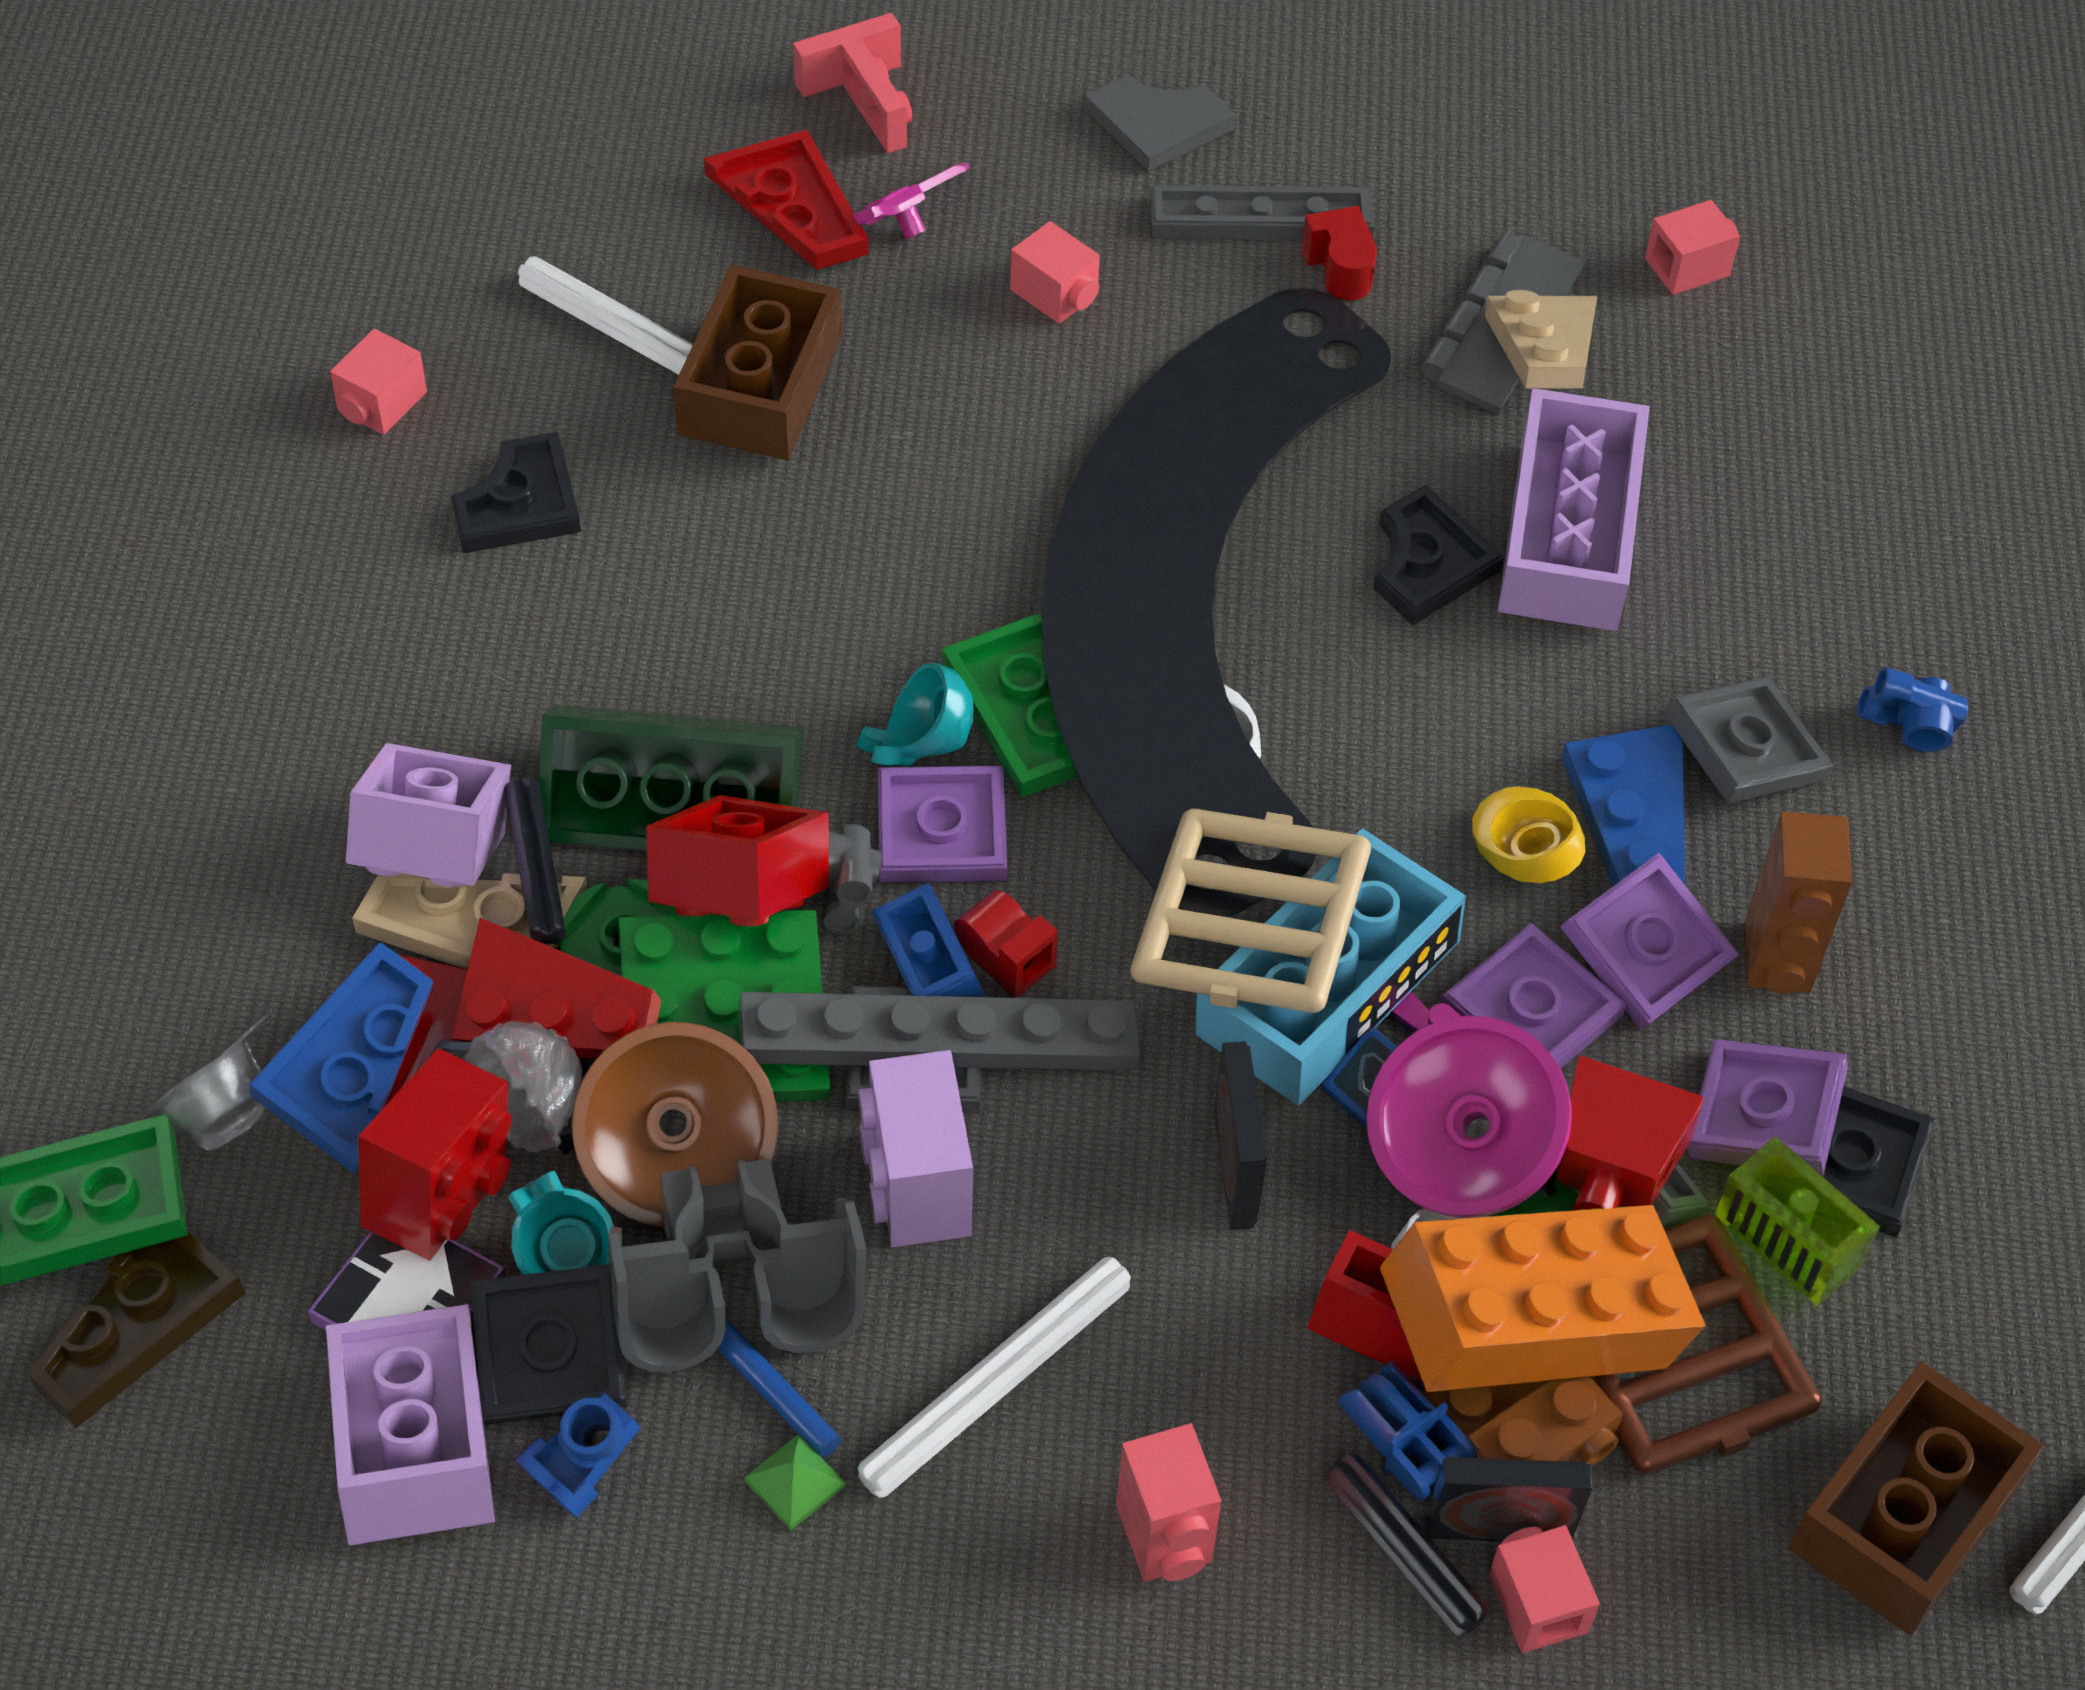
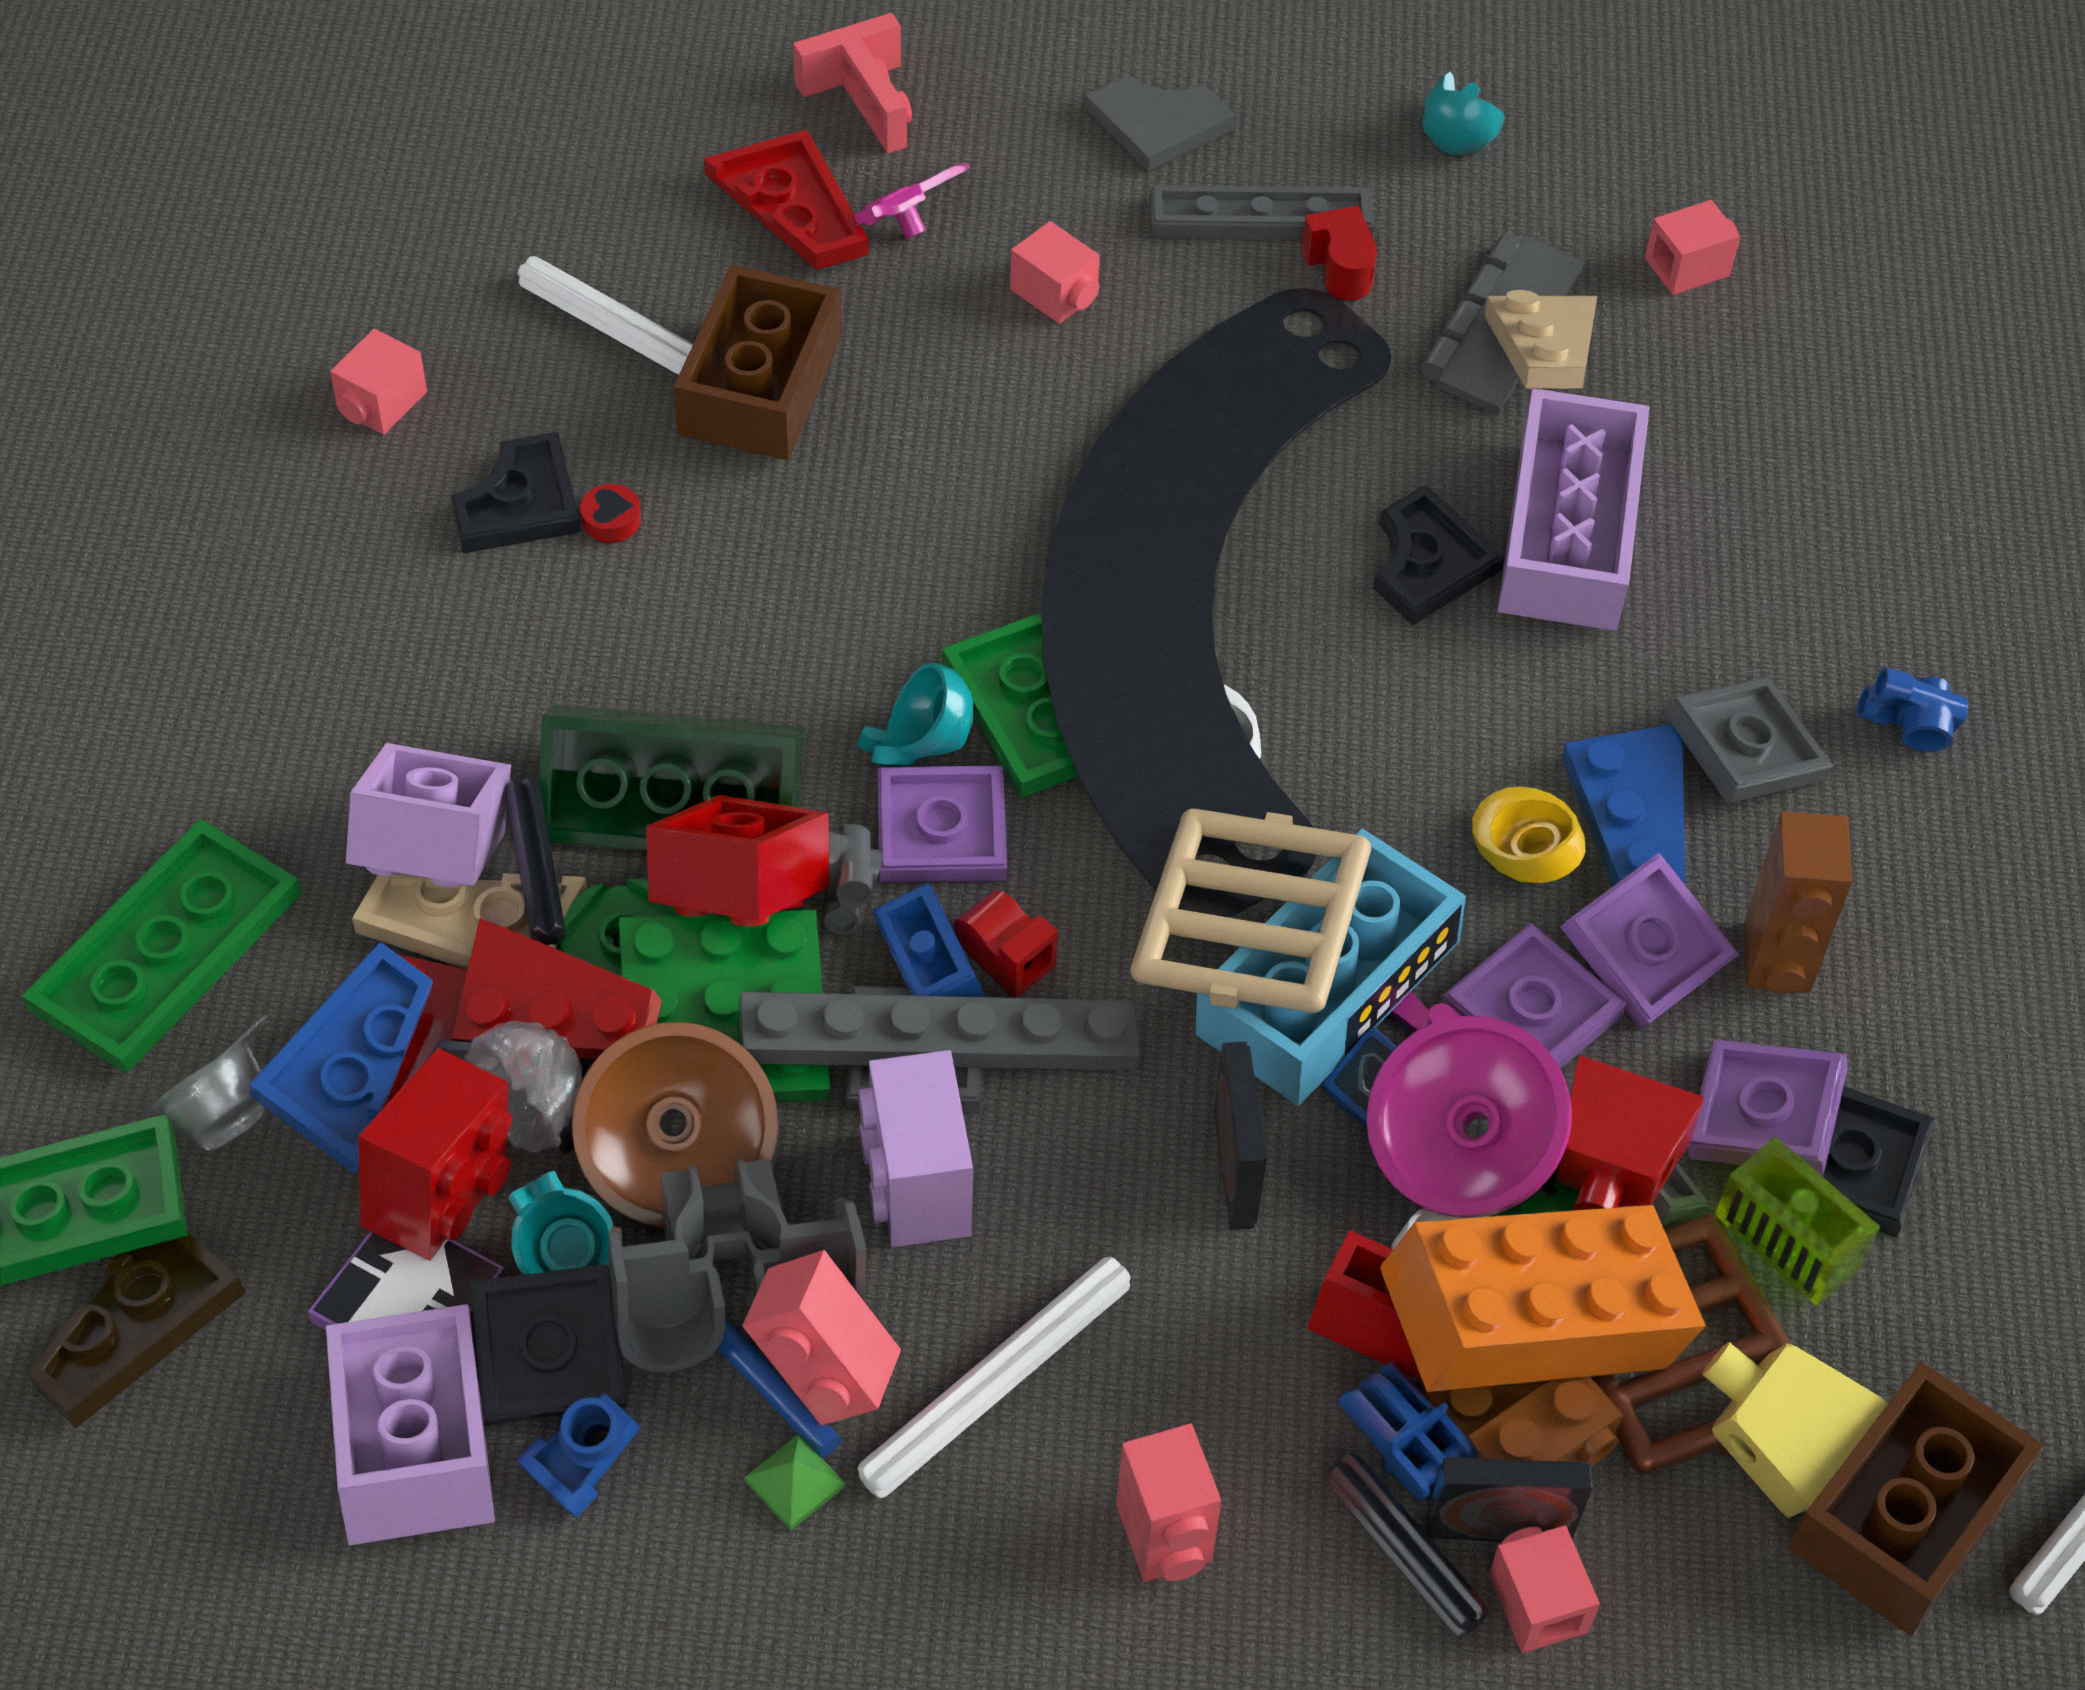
(162, 945): none -> green plate
(610, 513): none -> red tile
(822, 1338): none -> coral brick
(1458, 119): none -> teal piece
(1789, 1420): none -> light yellow torso

